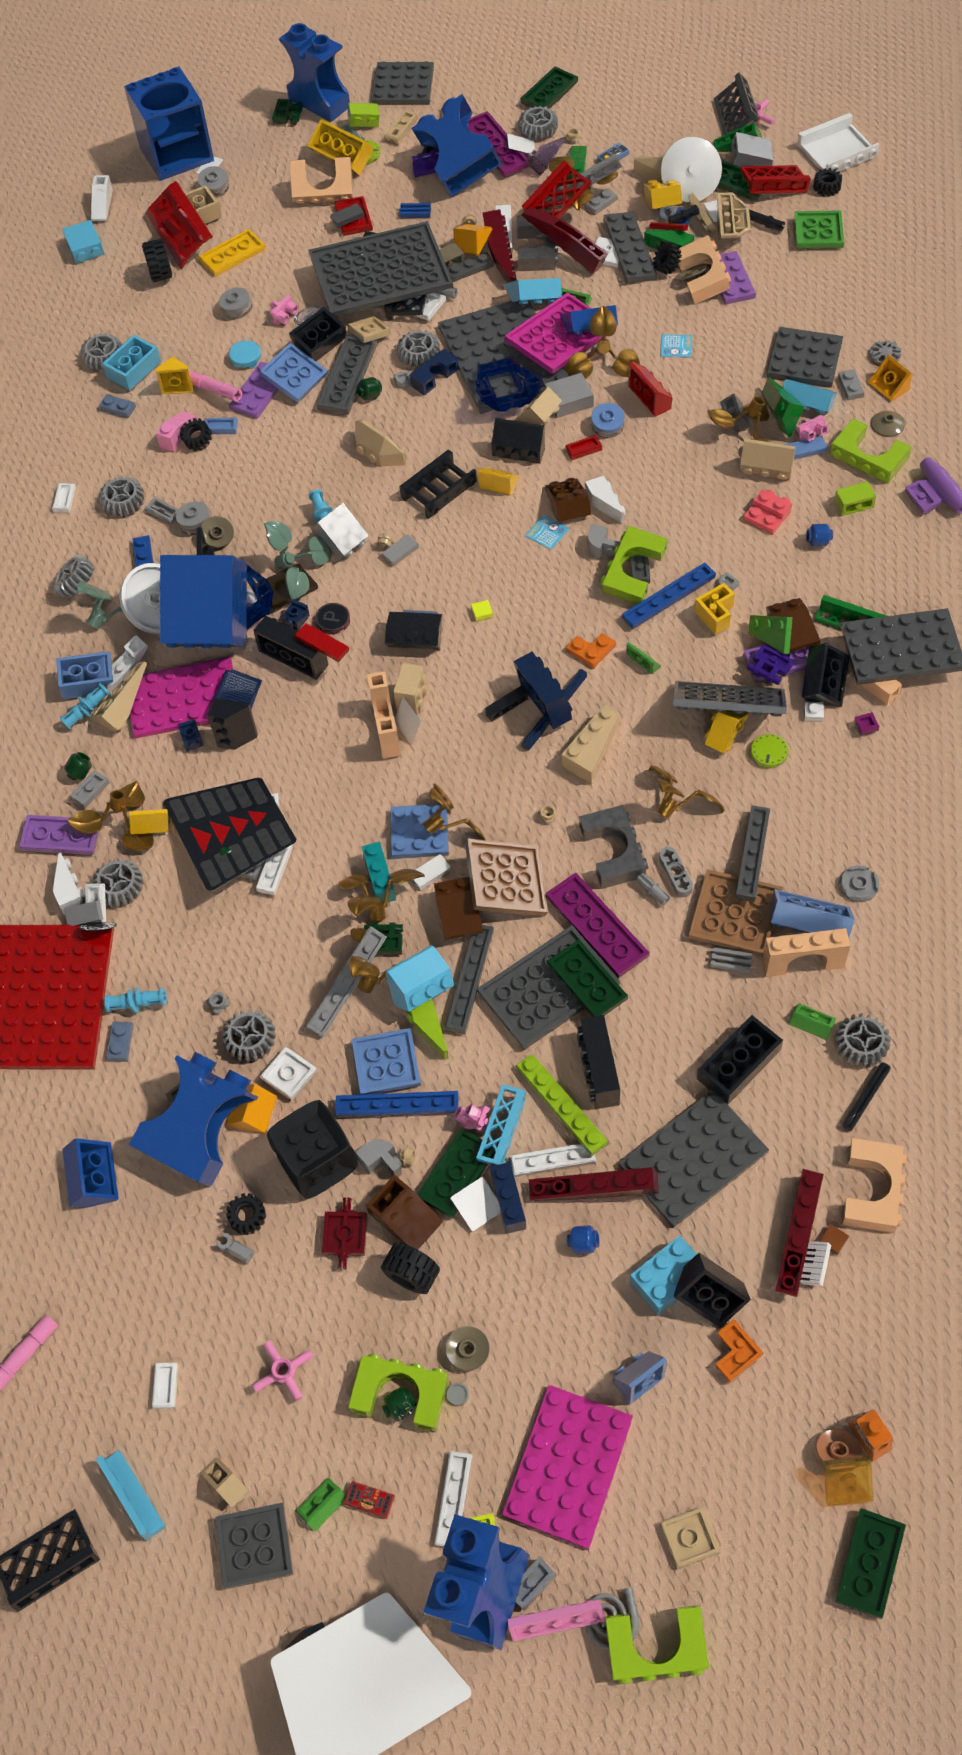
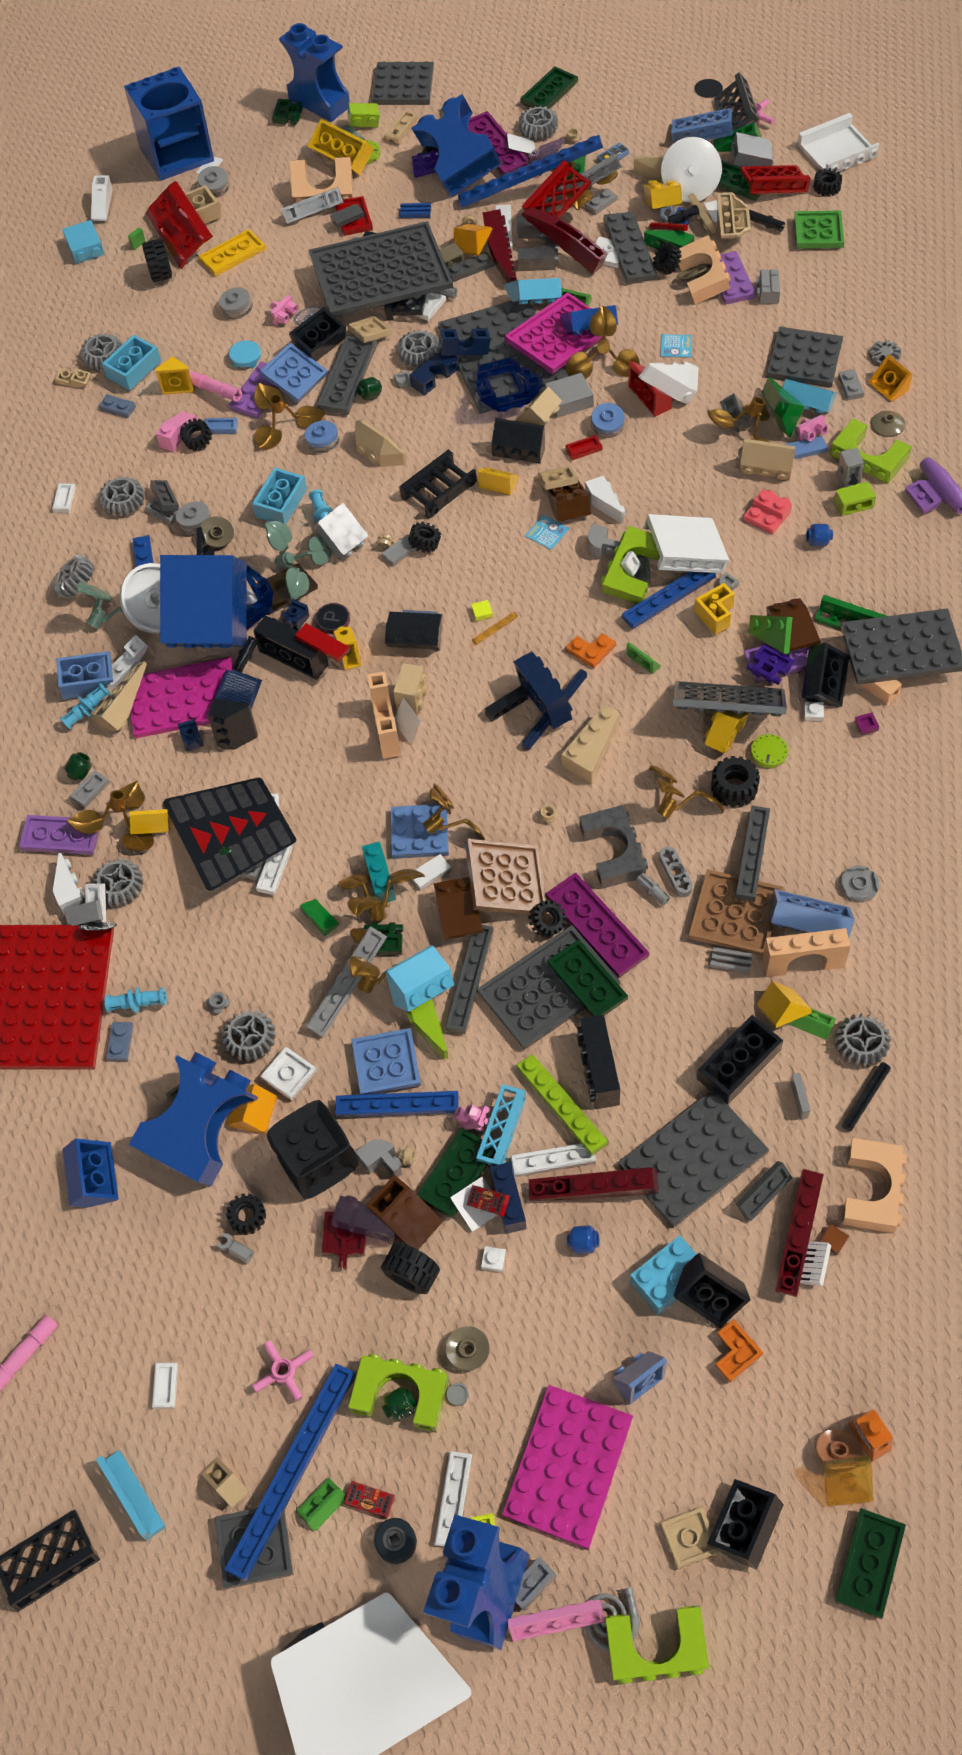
(78, 378): none -> tan slope
(136, 238): none -> bright green tile
(164, 495): none -> dark grey plate
(245, 654): none -> black pin
(267, 397): none -> pearl gold plant
(279, 496): none -> medium azure brick
(290, 1473): none -> blue plate
(312, 205): none -> light grey slope
(319, 916): none -> green slope
(322, 436): none -> medium blue piece
(346, 636): none -> yellow torso
(356, 1217): none -> clear purple slope
(395, 1549): none -> black wheel
(424, 537): none -> black tyre
(476, 344): none -> dark blue arch
(488, 1200): none -> tile
(493, 1259): none -> white plate
(494, 628): none -> clear yellow bar
(532, 170): none -> blue plate
(554, 910): none -> black tyre
(558, 477): none -> tan tile
(630, 564): none -> white tile
(675, 380): none -> white wedge
(687, 543): none -> white panel
(708, 88): none -> black sticker
(708, 130): none -> medium blue fence
(738, 769): none -> black tyre
(746, 1523): none -> black slope
(764, 1191): none -> dark grey plate
(768, 286): none -> light grey brick
(782, 1005): none -> yellow slope
(800, 1096): none -> light grey tile
(850, 467): none -> light grey brick

